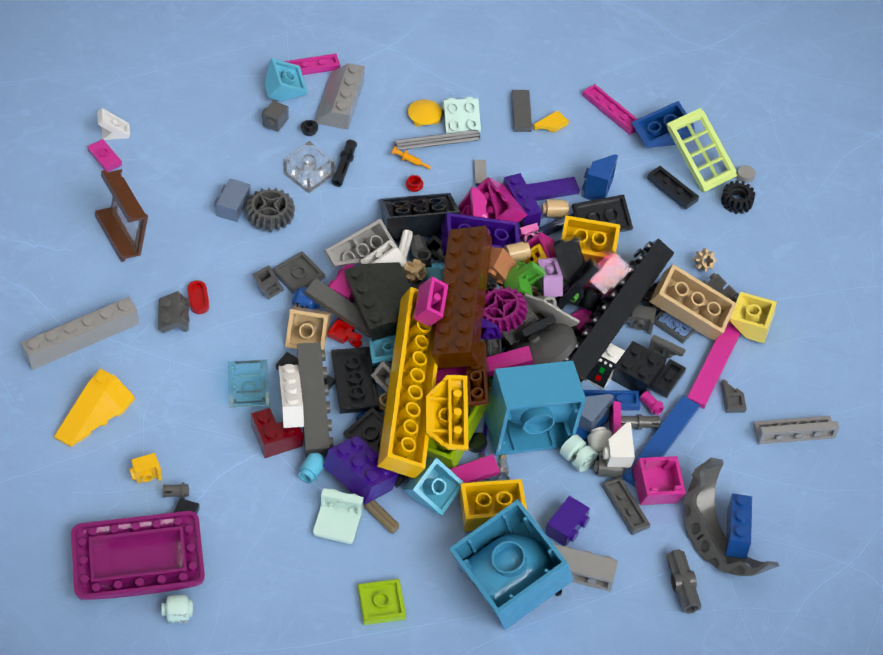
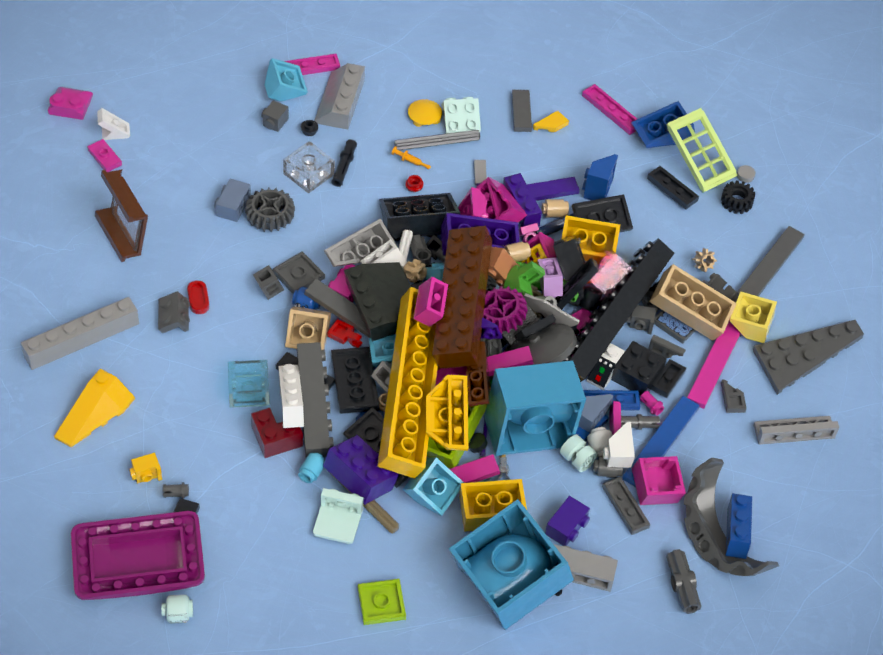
(70, 103): none -> dark pink slope
(772, 262): none -> dark grey tile
(800, 354): none -> dark grey wing

